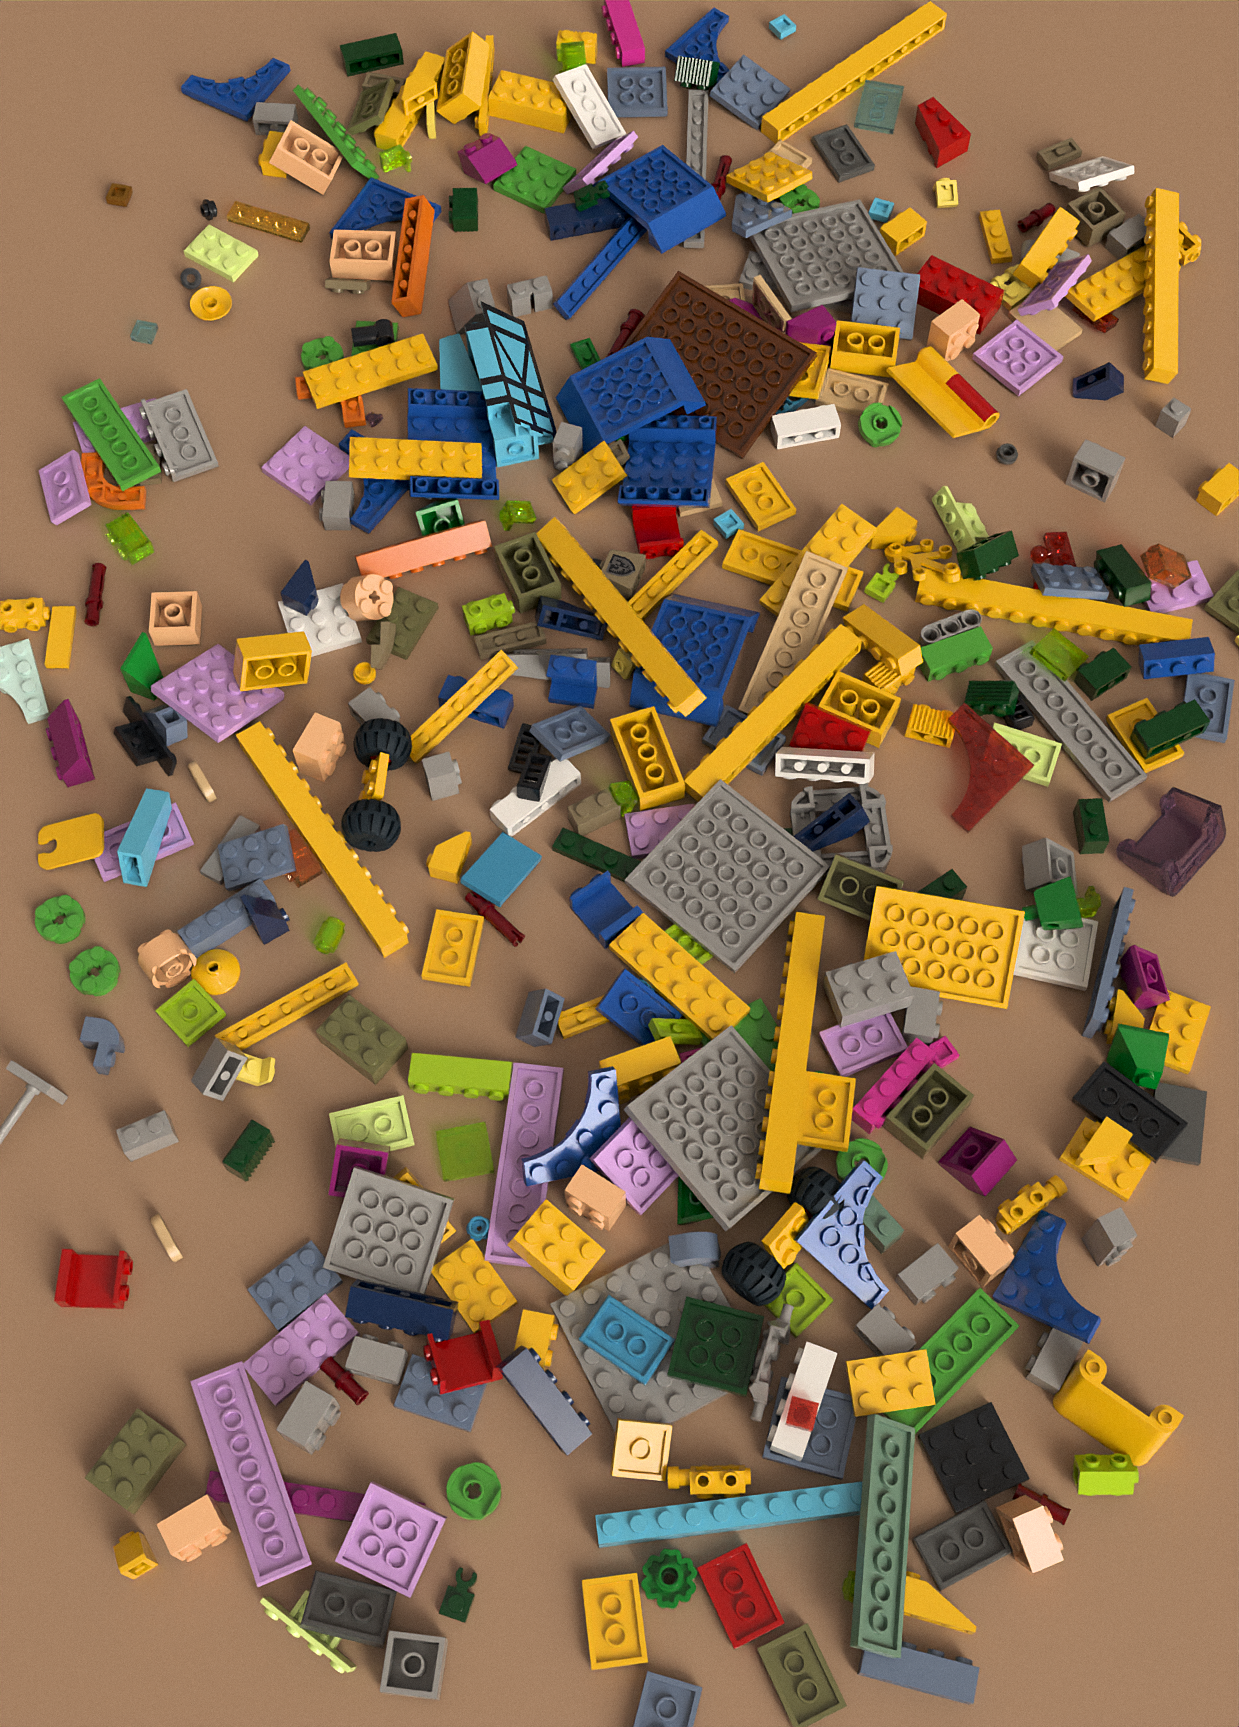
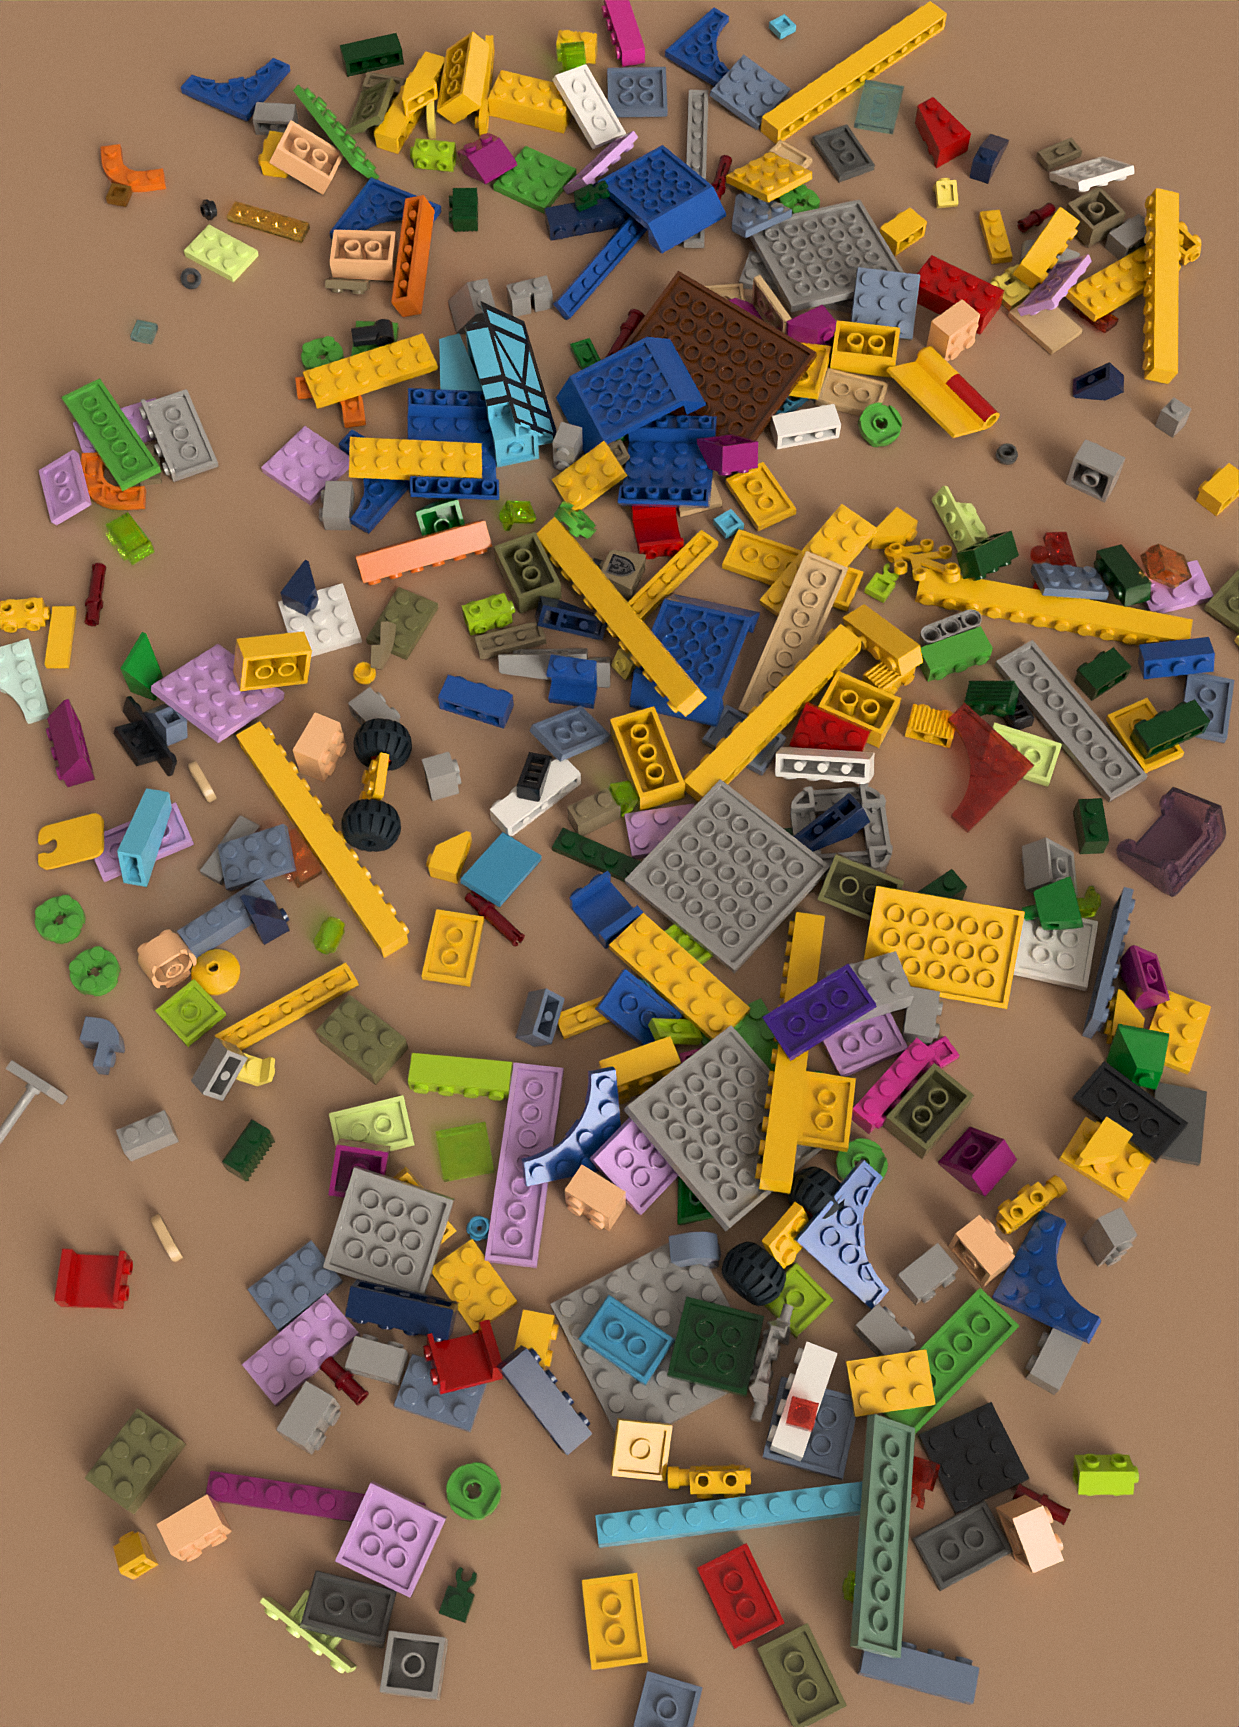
(118, 173): none -> orange plate
(175, 618): light nougat brick -> none
(210, 303): yellow dish -> none
(250, 1474): lavender plate -> none
(367, 597): light nougat brick -> none
(374, 418): piece -> none
(394, 158): clear neon green bracket -> none
(434, 155): none -> lime brick
(461, 705): yellow plate -> none
(524, 736): black slope -> none
(556, 1248): yellow brick -> none
(578, 521): none -> bright green plate
(669, 1563): green plant -> none
(696, 71): dark green brick -> none
(729, 453): none -> magenta slope
(819, 1012): none -> dark purple plate
(880, 1226): sand green brick -> none
(881, 210): medium azure plate -> none
(923, 1478): none -> clear red plate
(929, 1605): yellow slope -> none
(988, 158): none -> dark blue slope
(1017, 357): lavender plate -> none
(1059, 654): clear neon green tile -> none
(1109, 1416): yellow windscreen -> none

